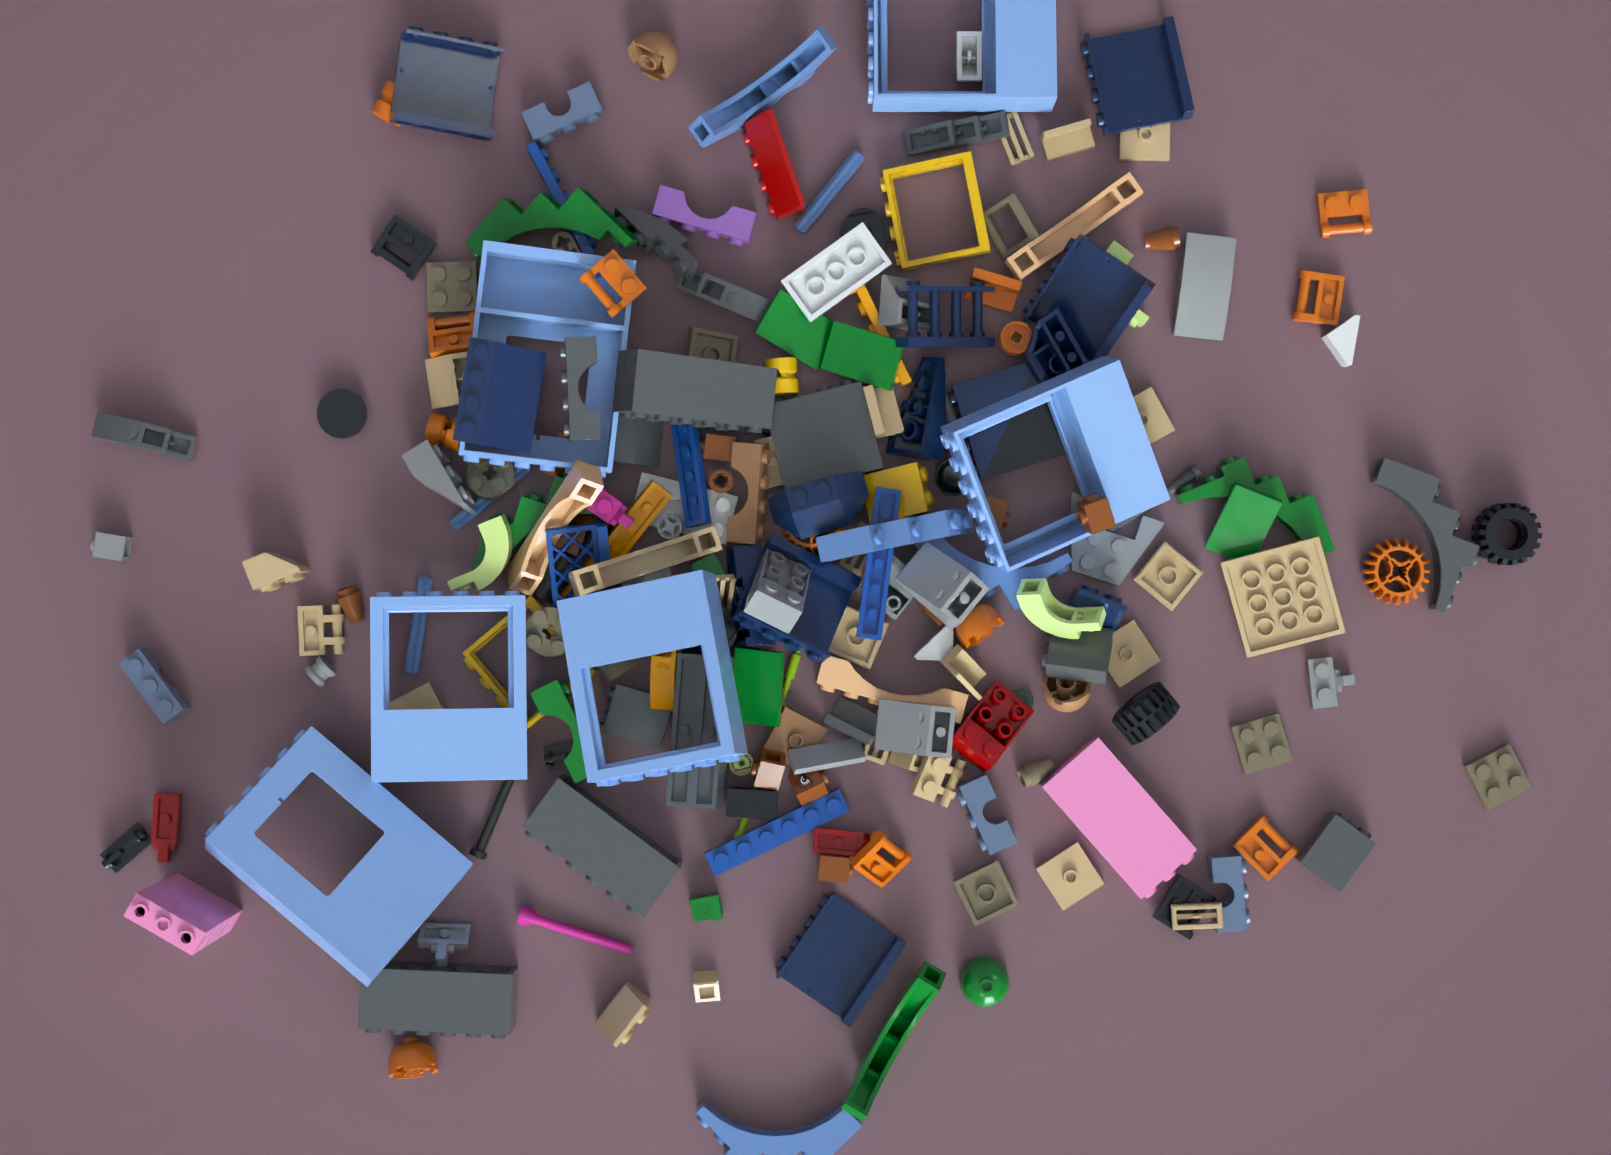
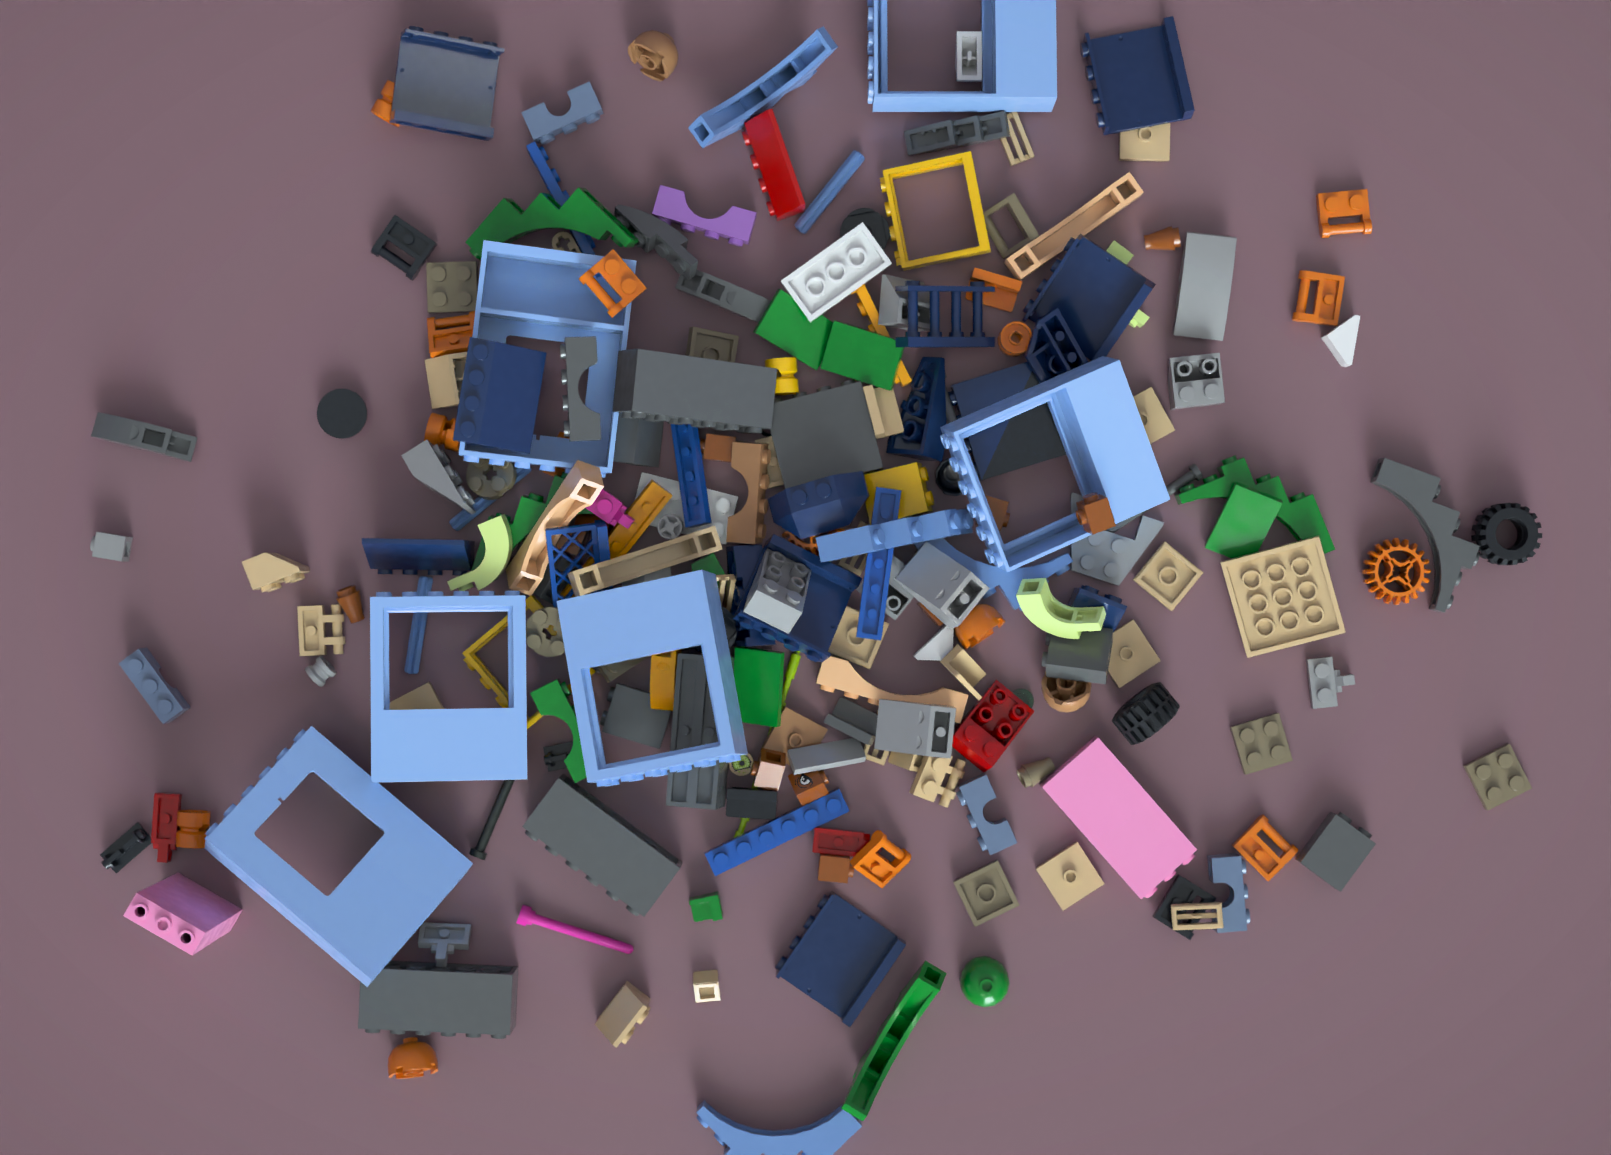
(192, 828): none -> orange wheel
(419, 554): none -> dark blue slope
(717, 474): dark orange cone -> none
(1067, 139): tan panel -> none
(1195, 381): none -> light grey slope

